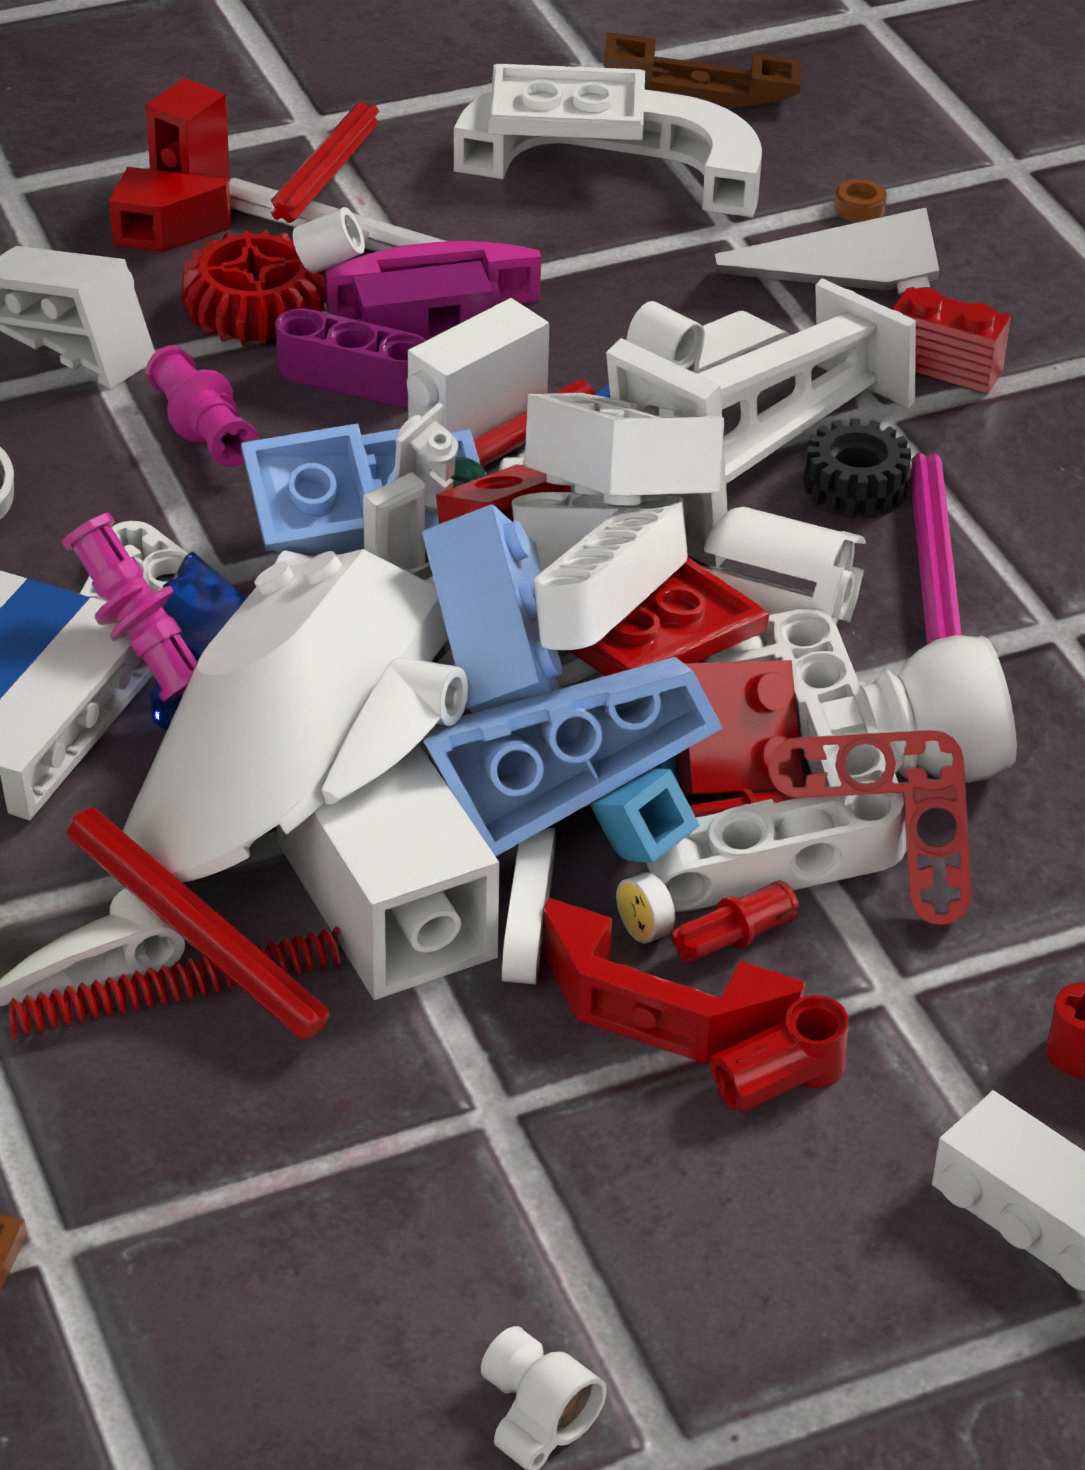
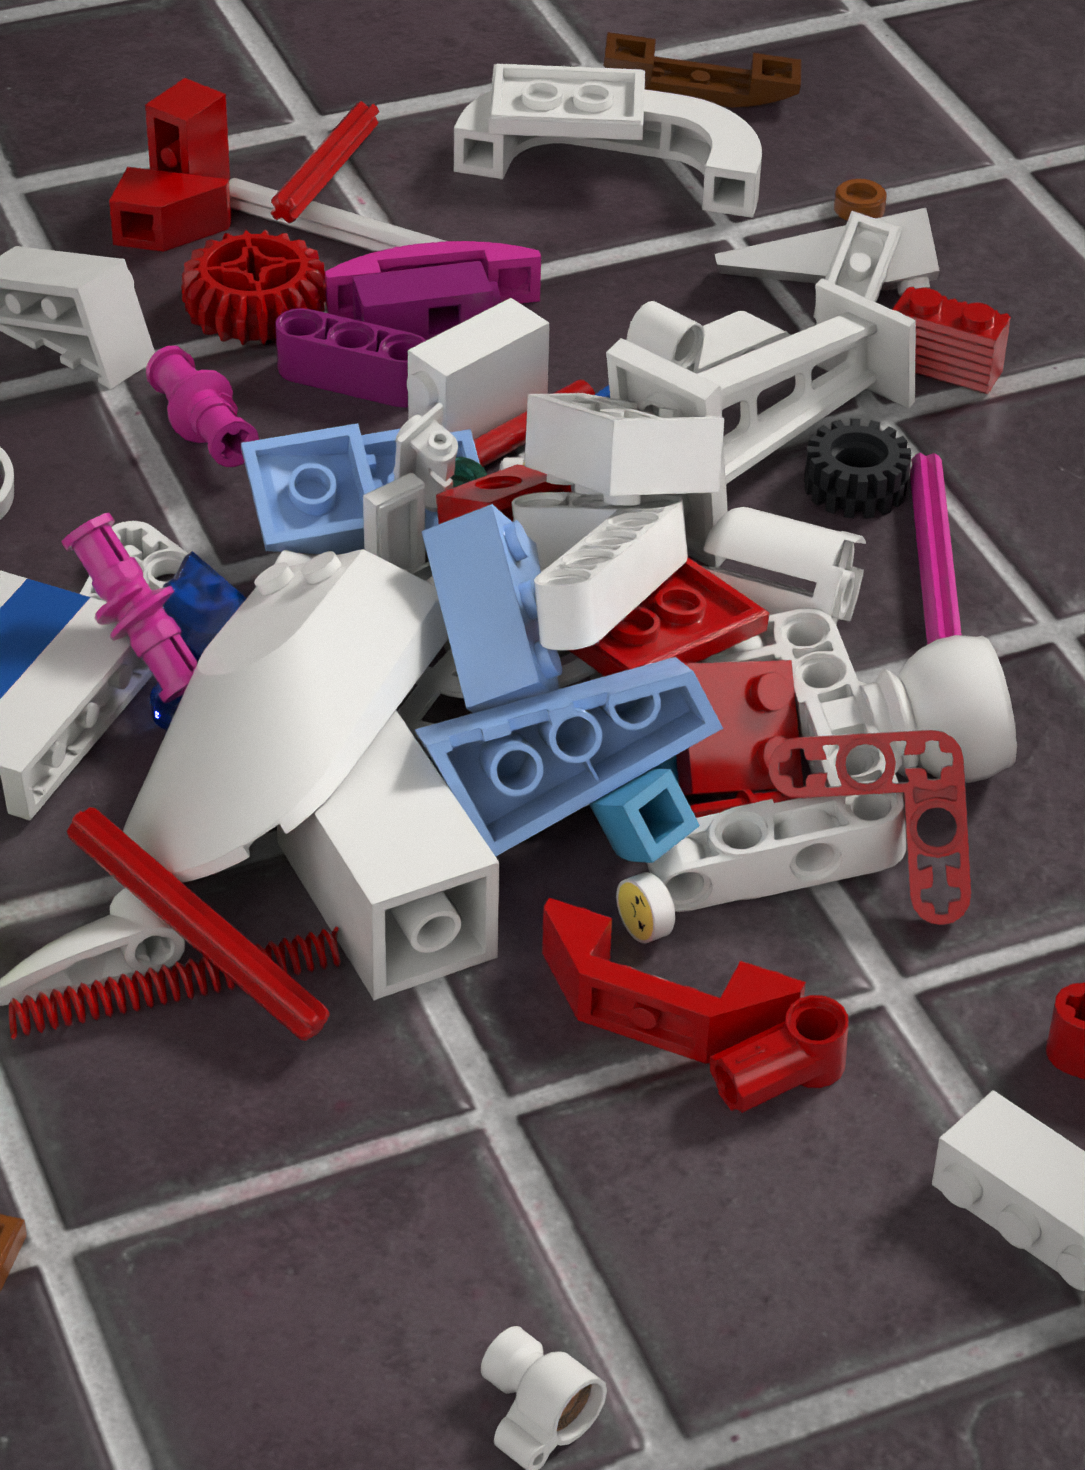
(329, 240): white piece -> none
(394, 720): white piece -> none
(526, 908): white beam -> none
(736, 921): red axle -> none
(861, 262): none -> white slope

